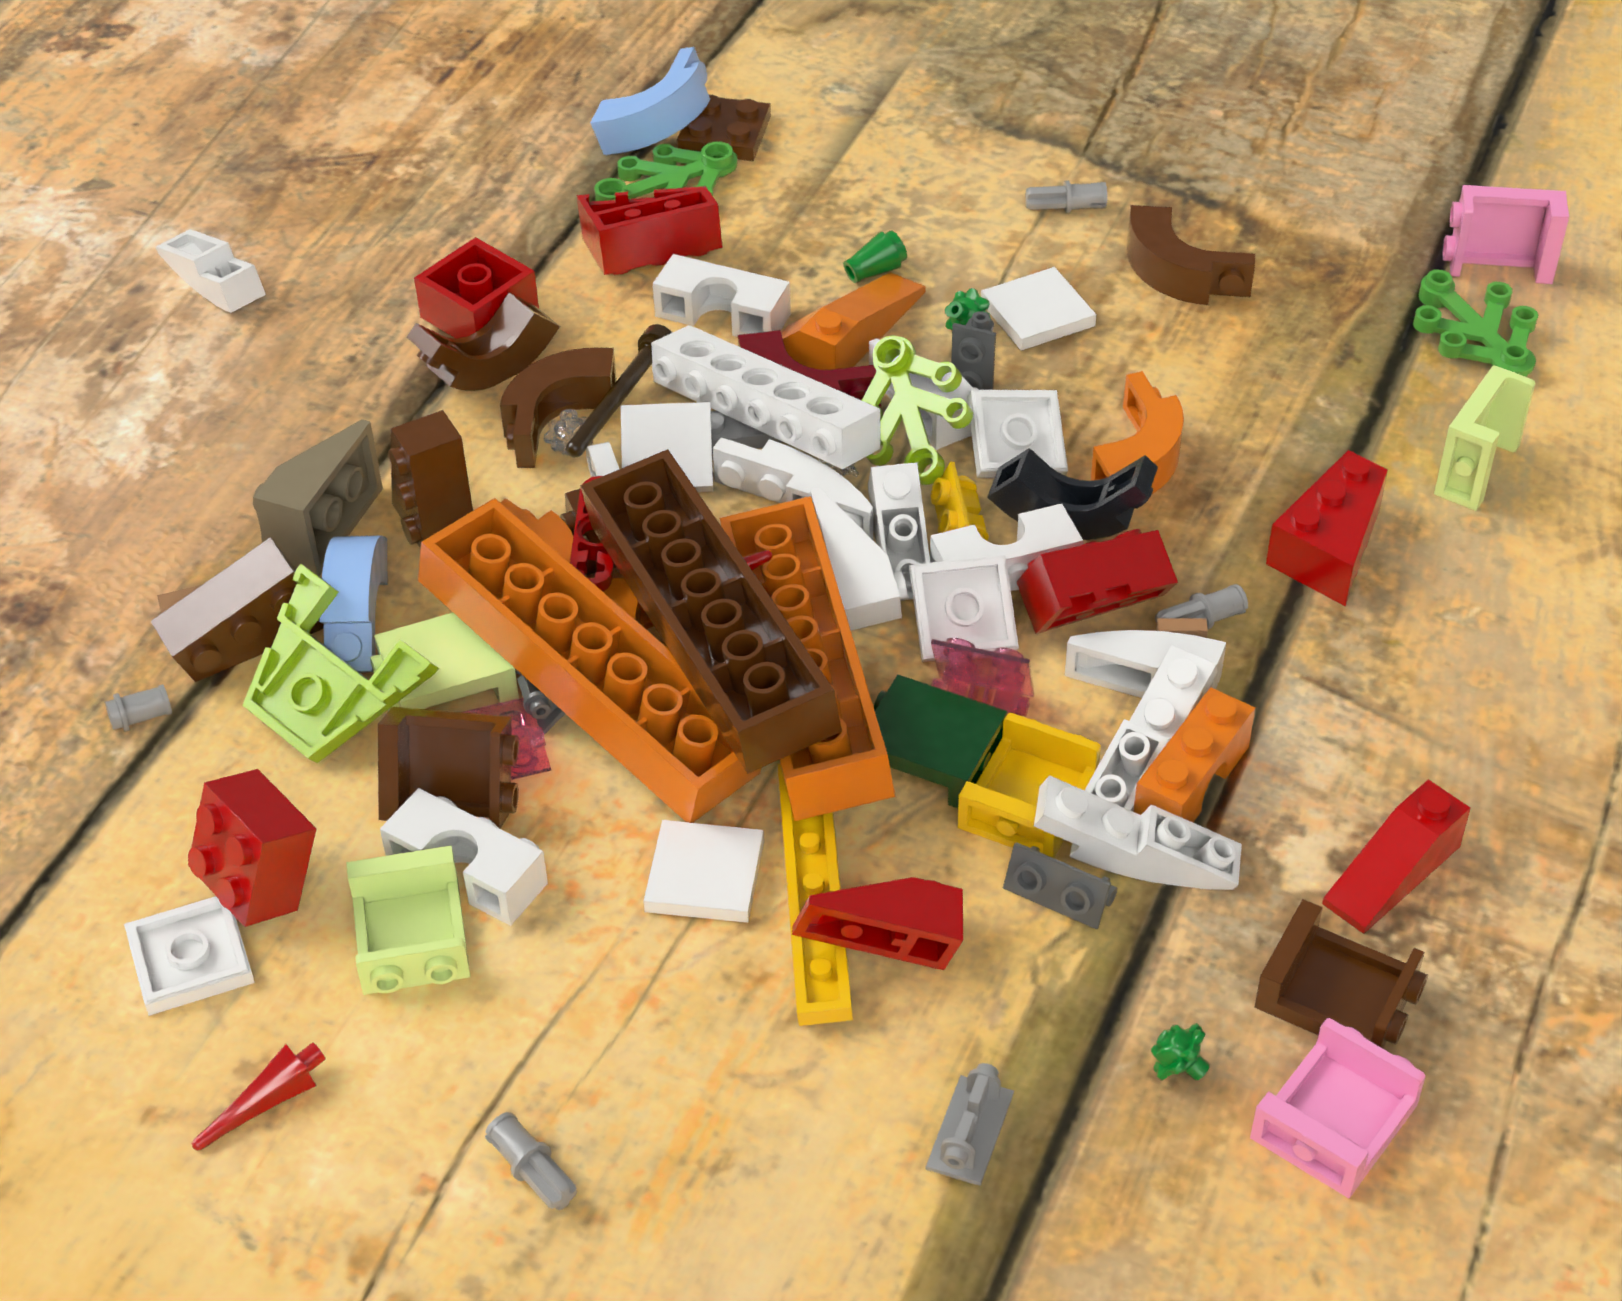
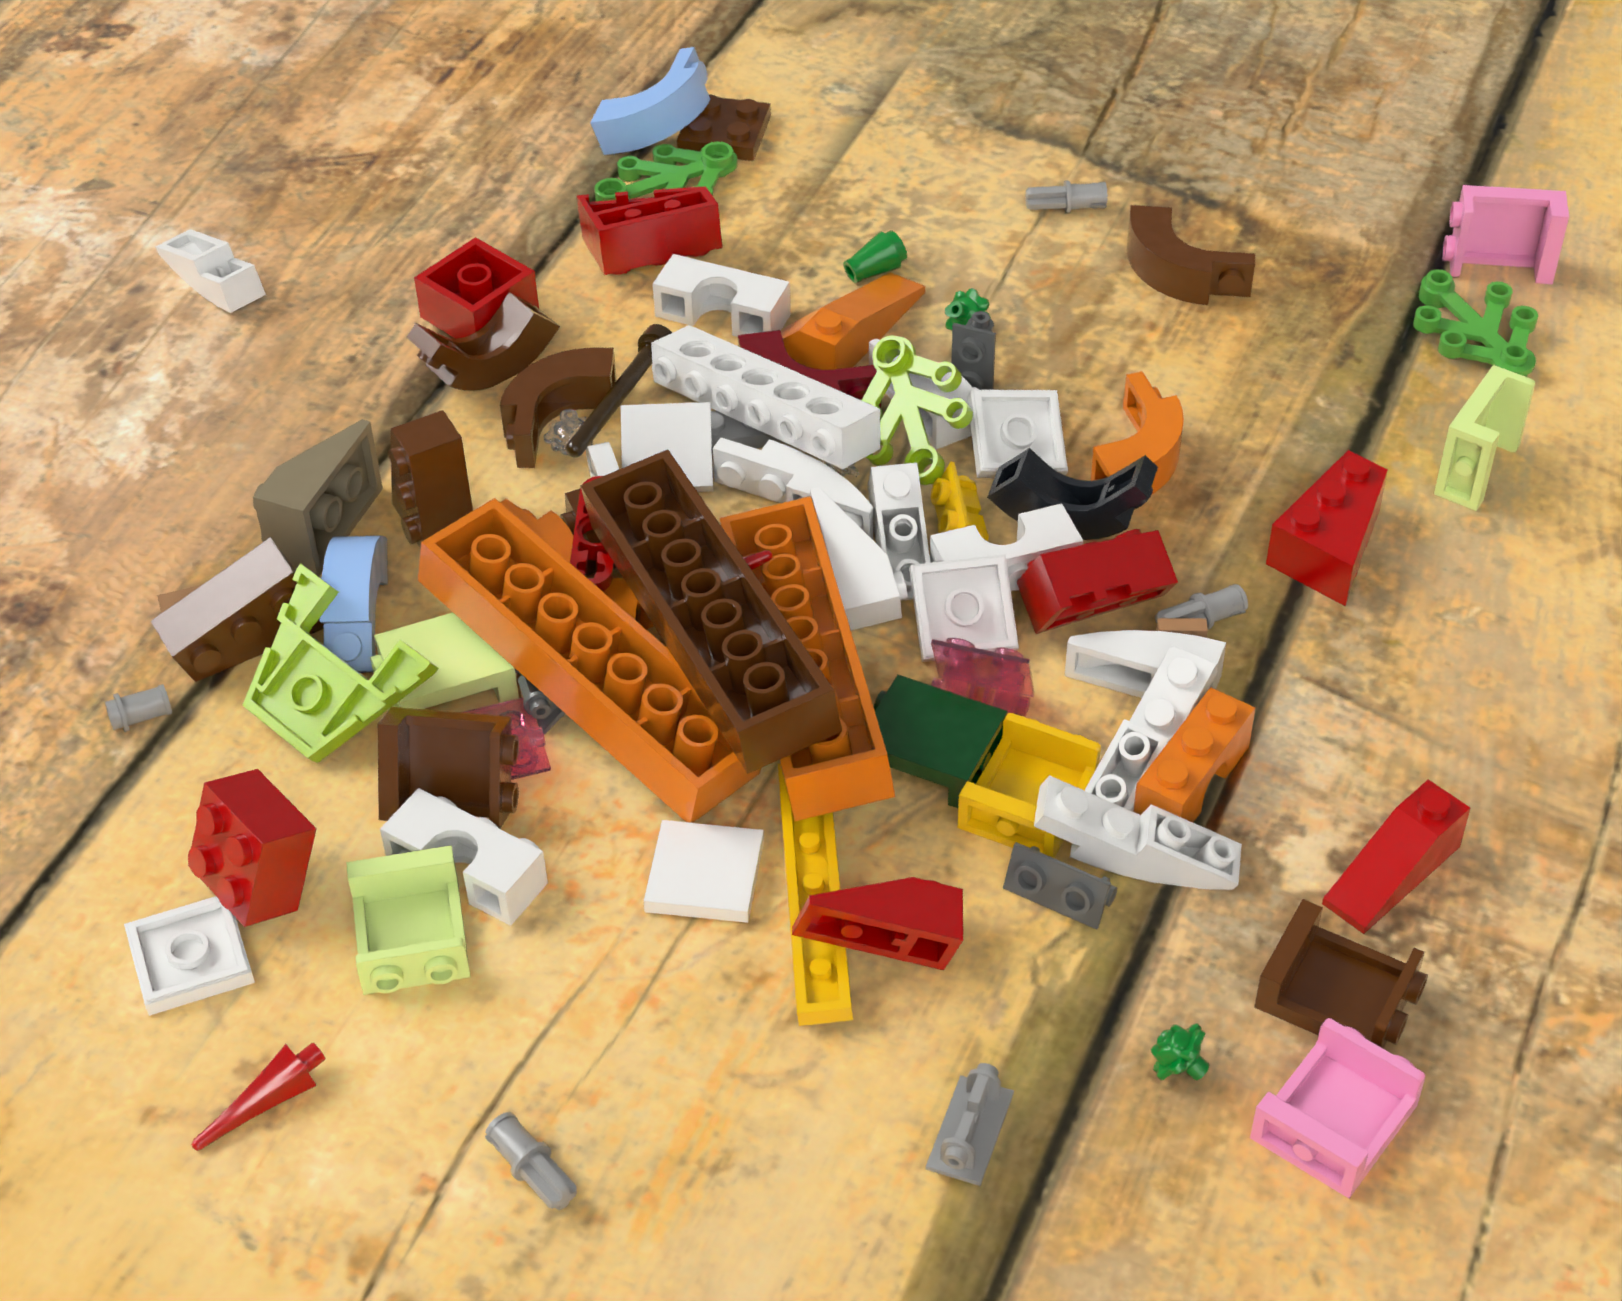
(1038, 308): white tile -> none

